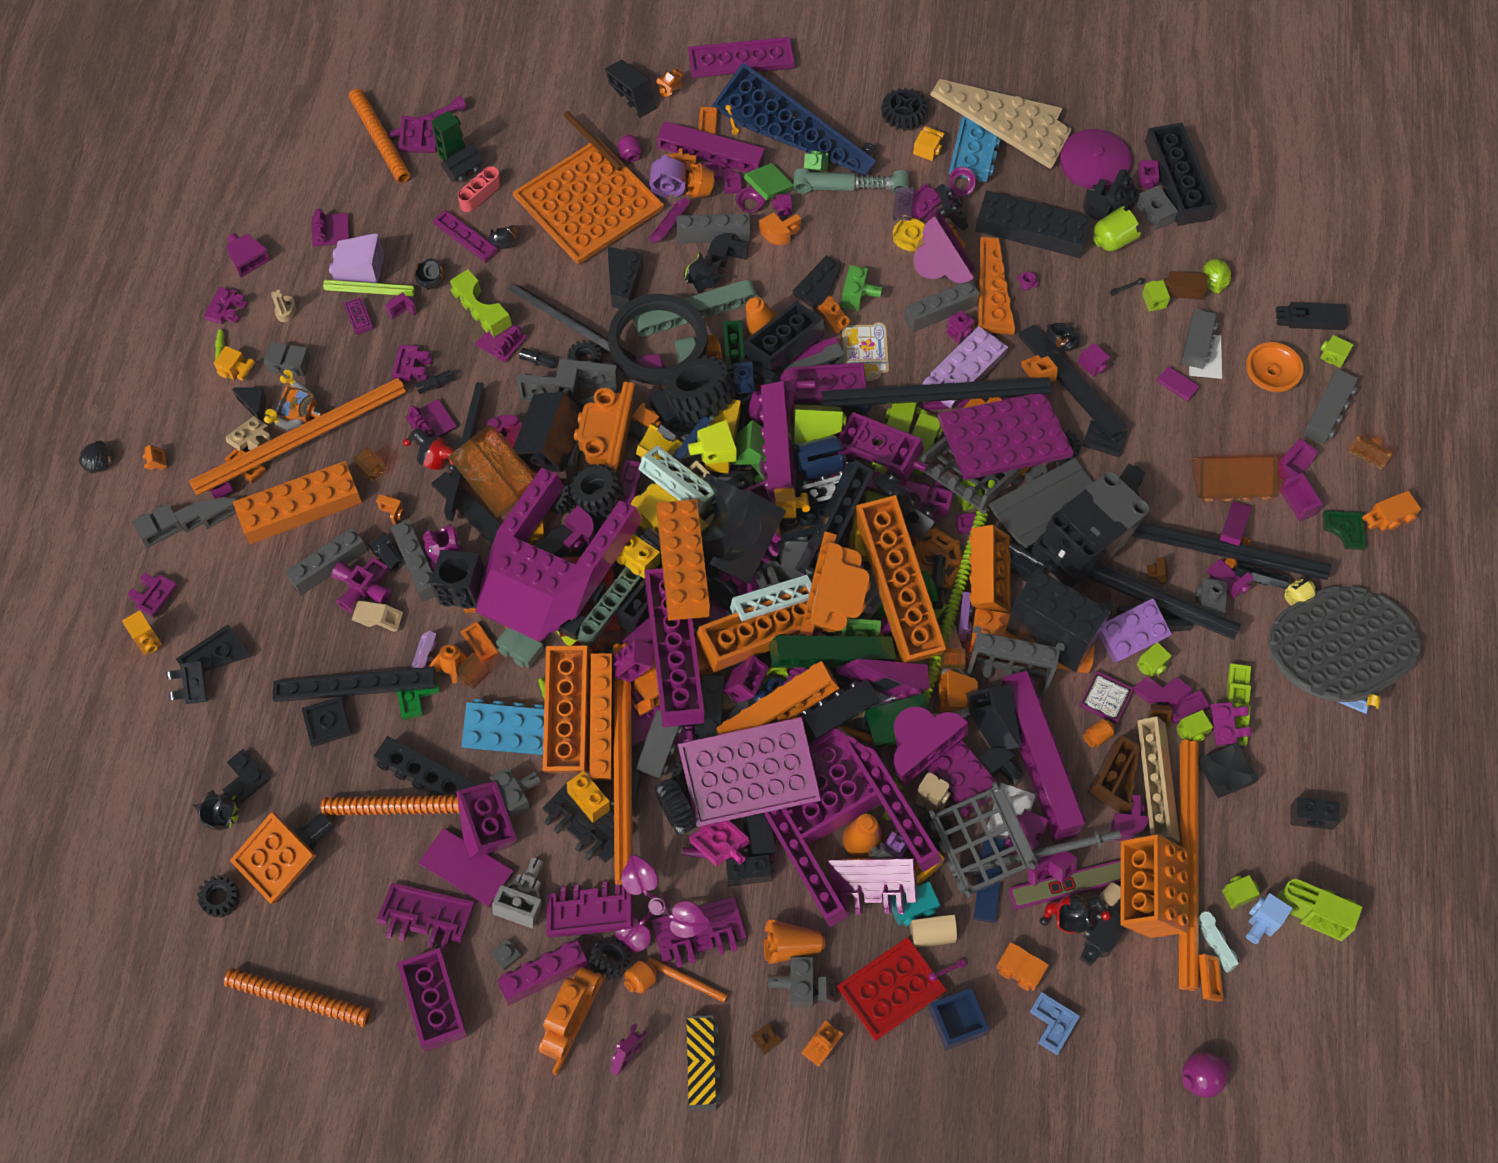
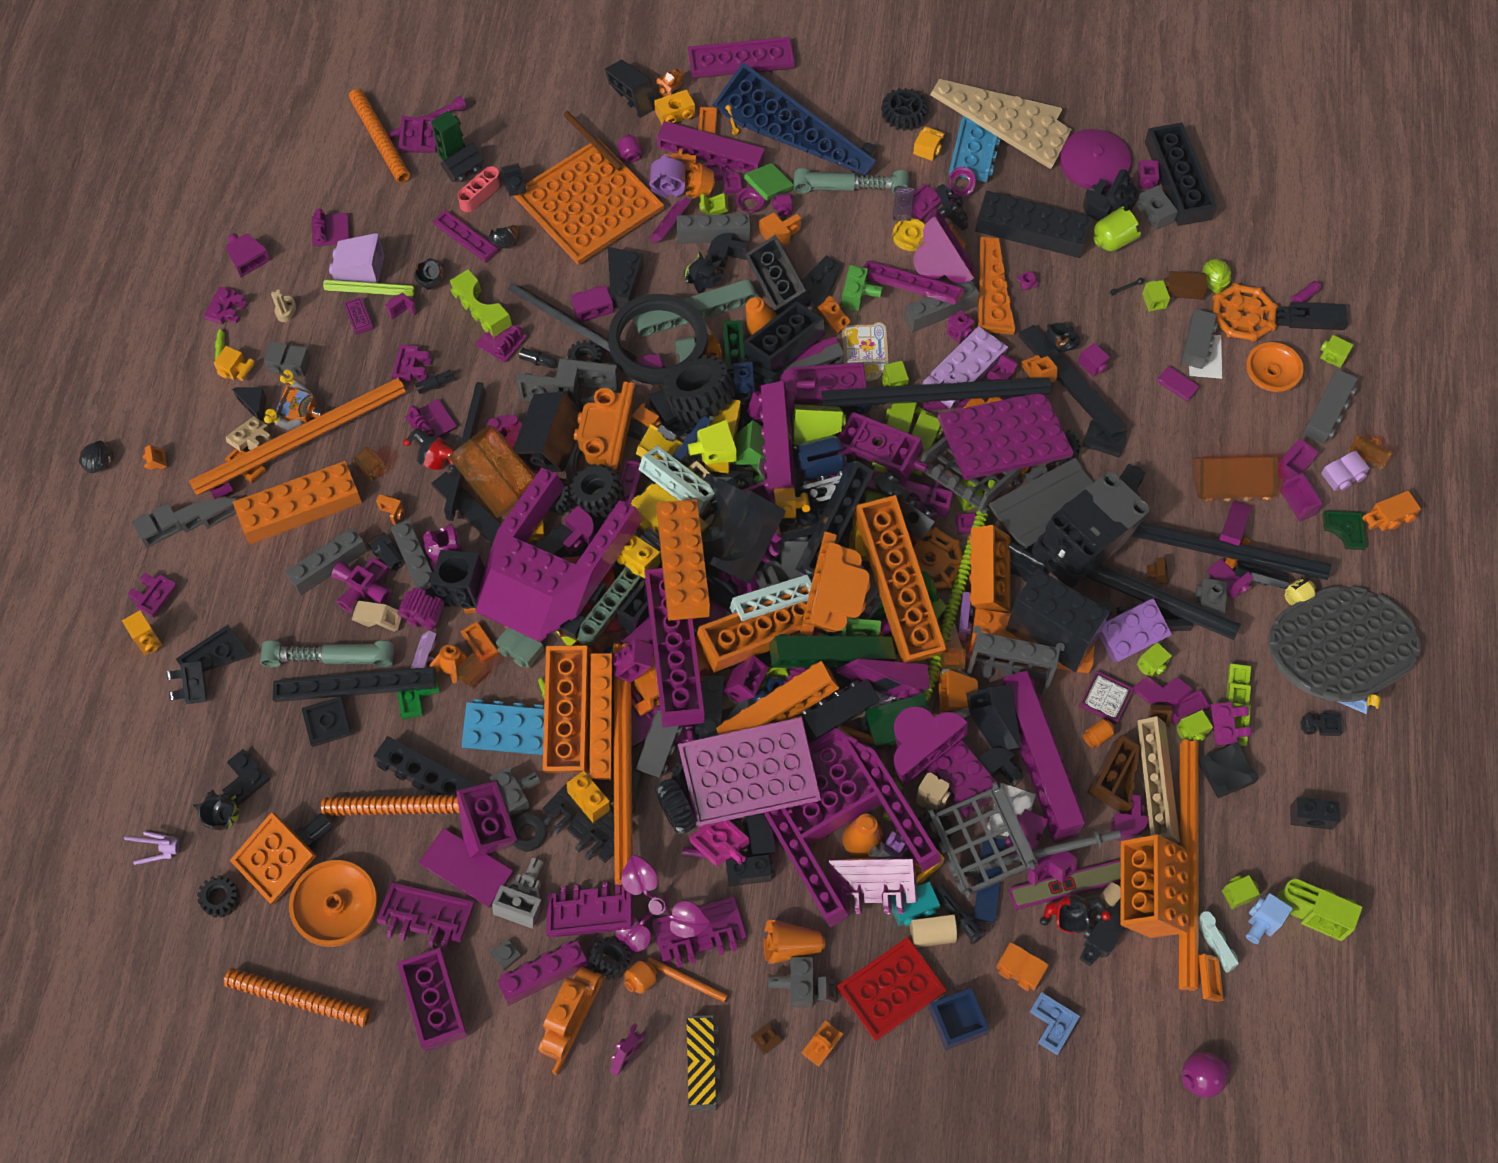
(167, 844): none -> lavender plant
(333, 903): none -> orange dish
(378, 654): none -> sand green piece
(421, 609): none -> magenta brick
(513, 179): none -> black brick
(537, 840): none -> black tyre
(592, 303): none -> magenta brick
(675, 107): none -> light orange brick
(714, 205): none -> lime bracket
(778, 275): none -> black brick
(816, 161): bright green brick -> none
(894, 375): none -> lime brick
(913, 282): none -> magenta tile
(939, 580): black axle -> none
(959, 964): magenta hinge -> none
(967, 921): none -> black pin
(1003, 370): none -> magenta bracket
(1248, 304): none -> orange plate
(1304, 294): none -> magenta piece
(1326, 723): none -> black plate
(1345, 471): none -> lavender brick

